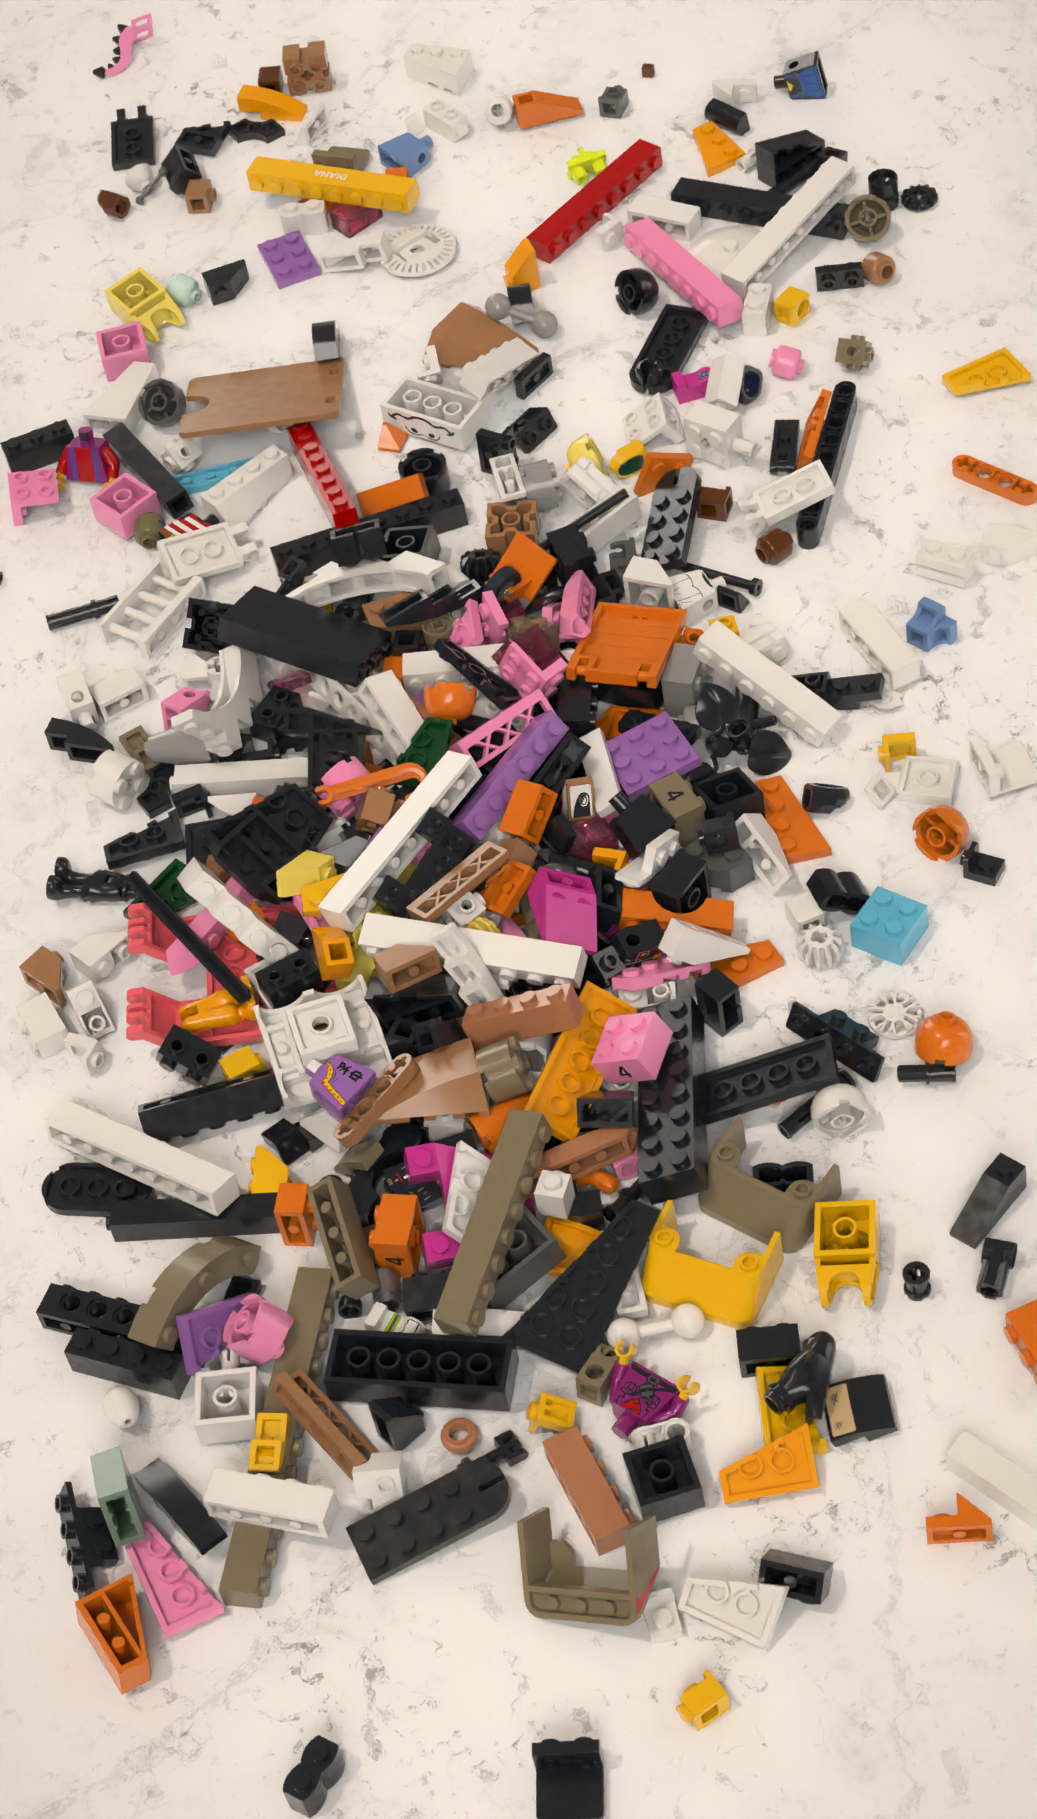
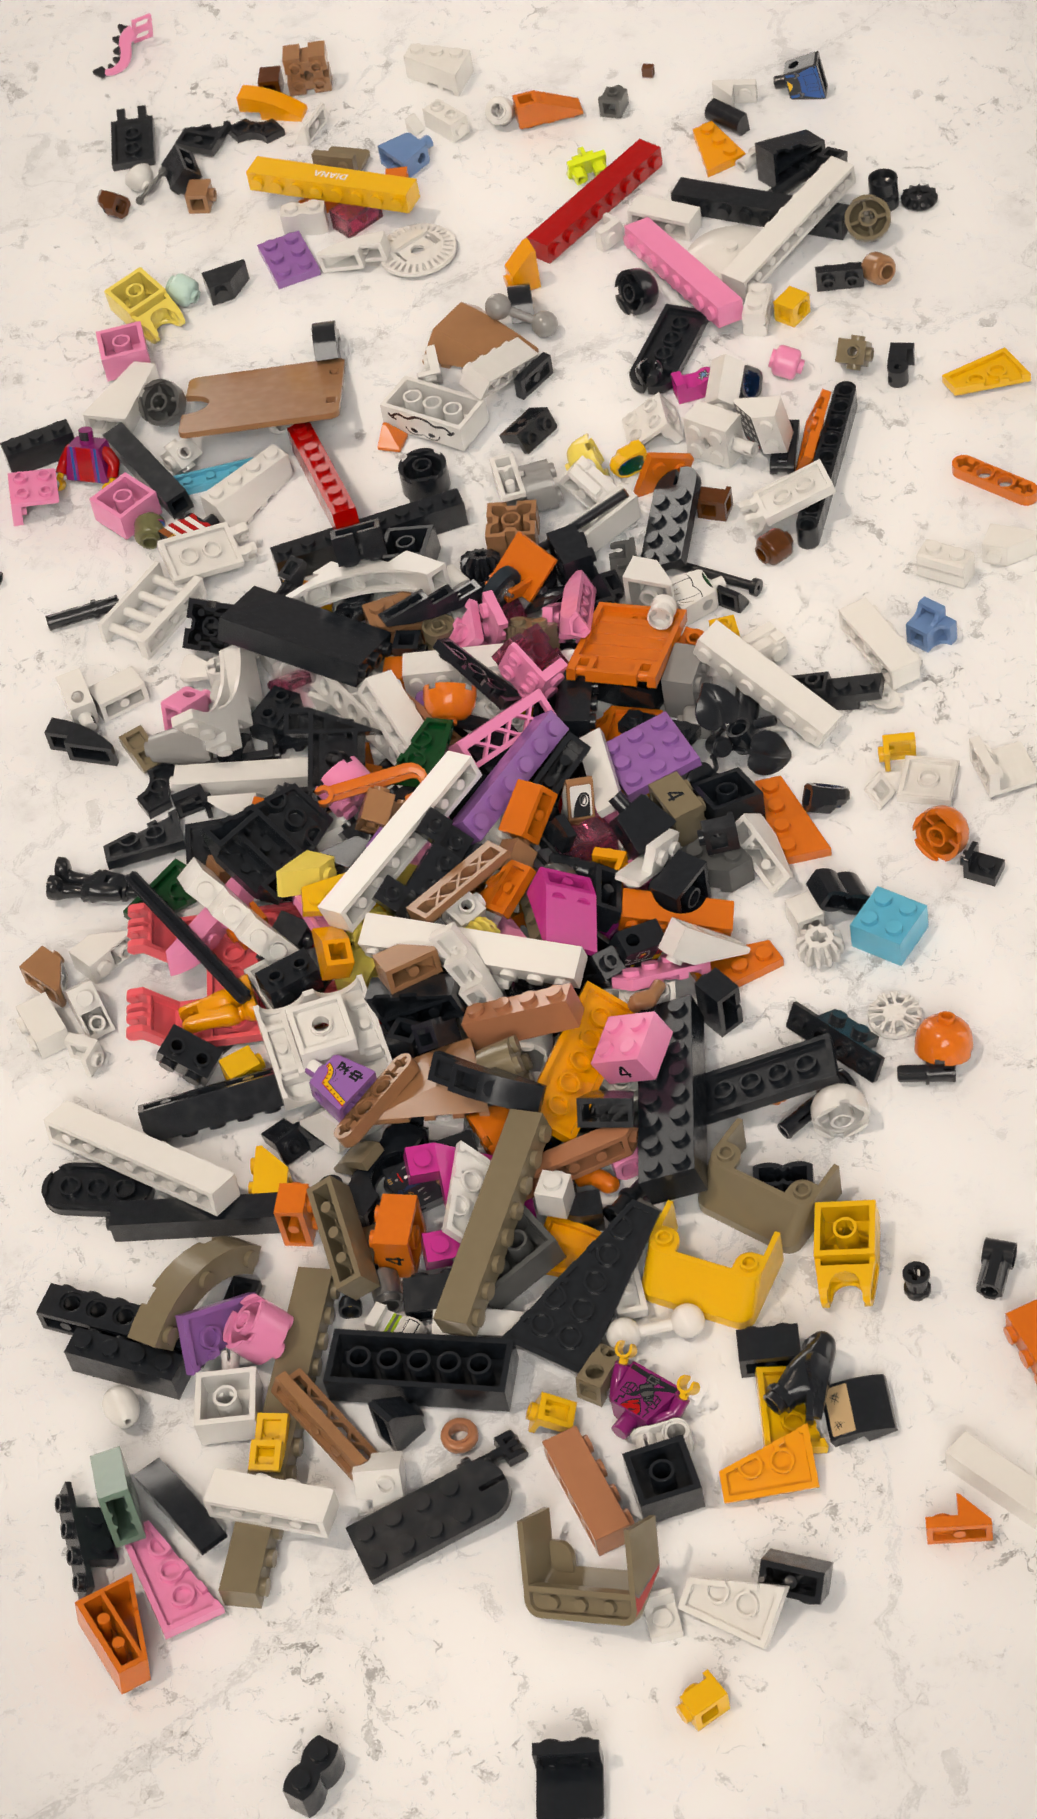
(117, 779): white brick -> none
(392, 494): orange slope -> none
(486, 1084): none -> black slope
(495, 444): black bracket -> none
(648, 998): none -> medium nougat arm
(662, 612): none -> white wheel
(765, 422): none -> white slope
(899, 358): none -> black leg
(990, 1200): black slope -> none

